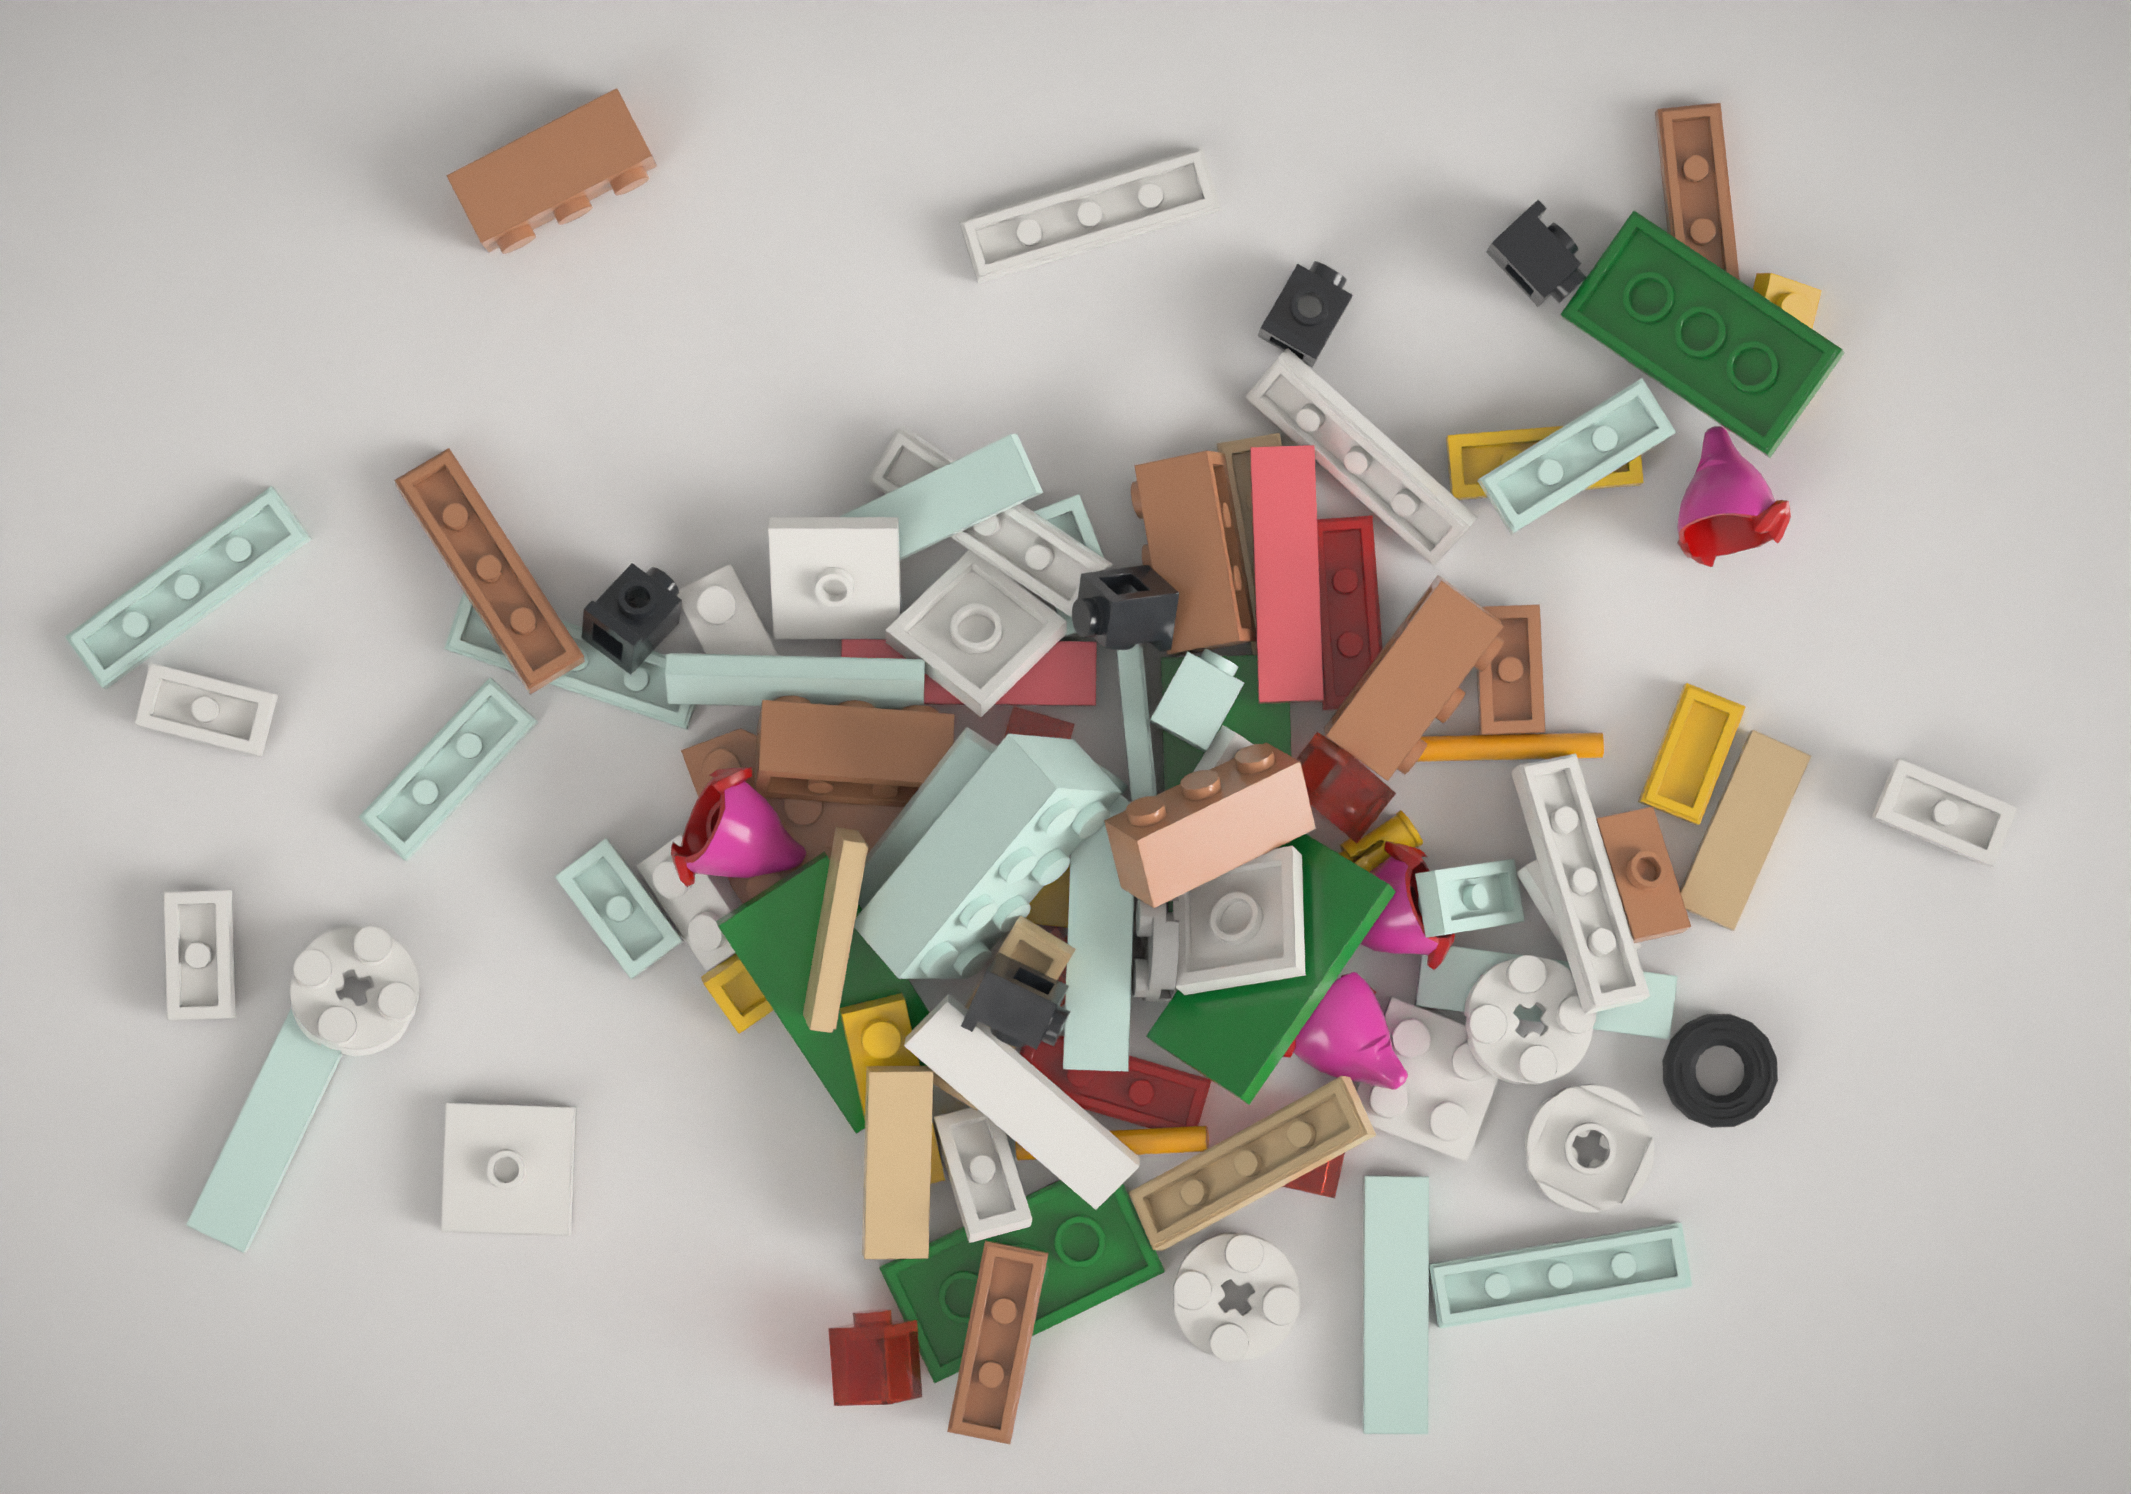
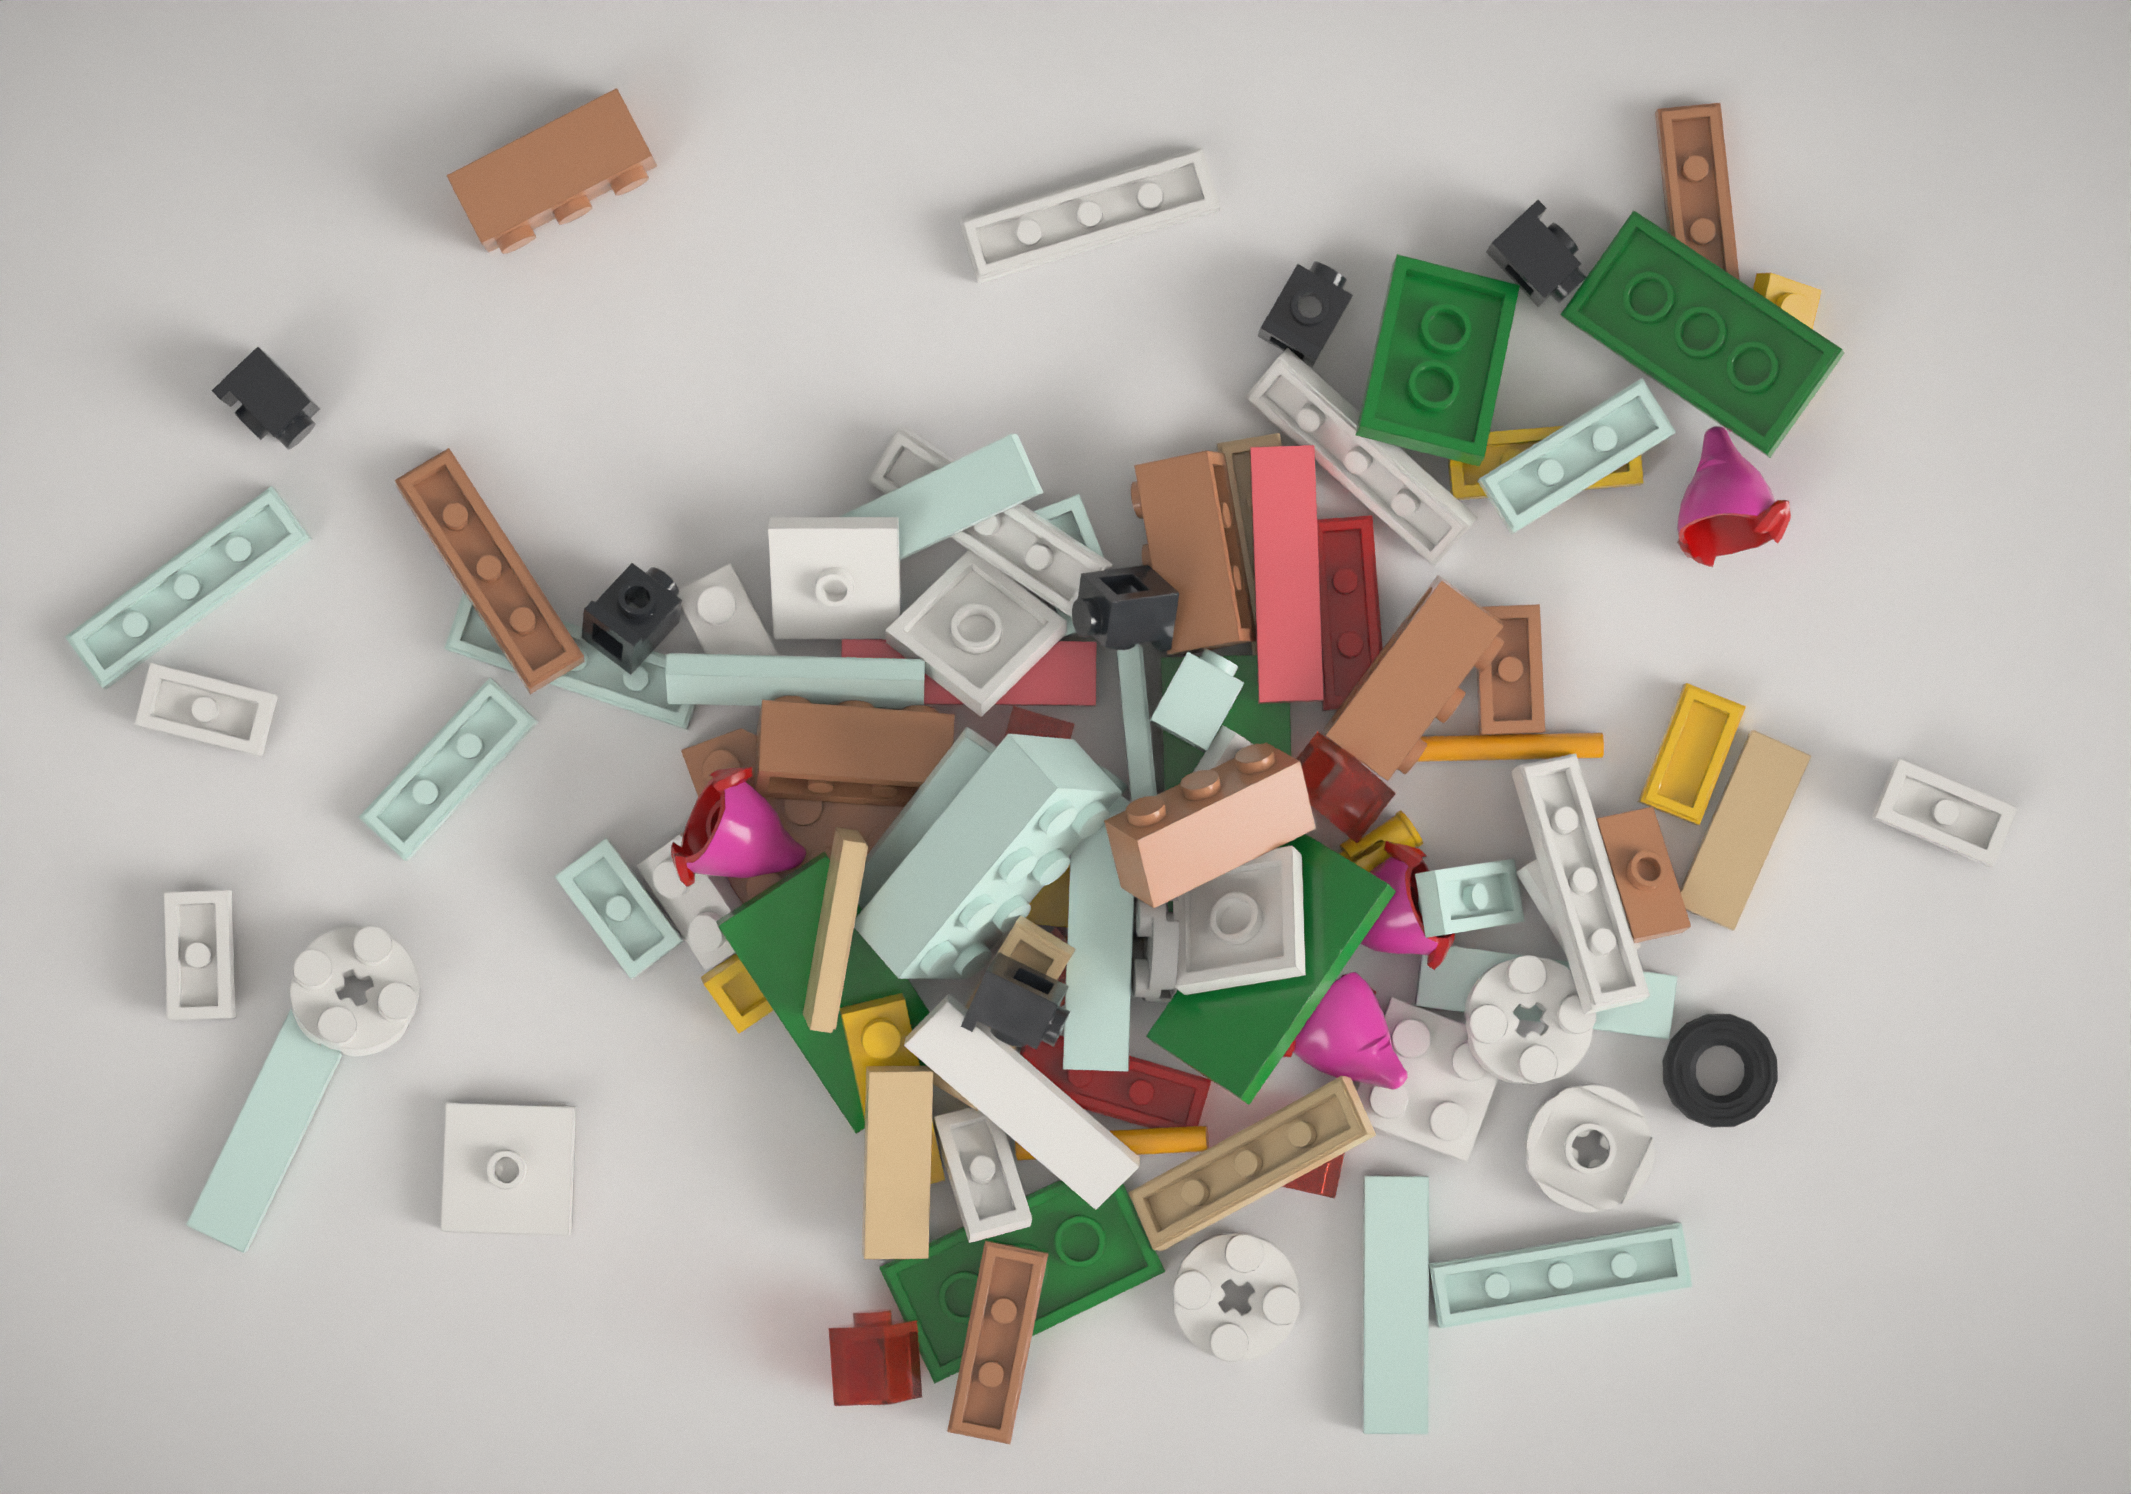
(269, 399): none -> black brick
(1438, 360): none -> green plate

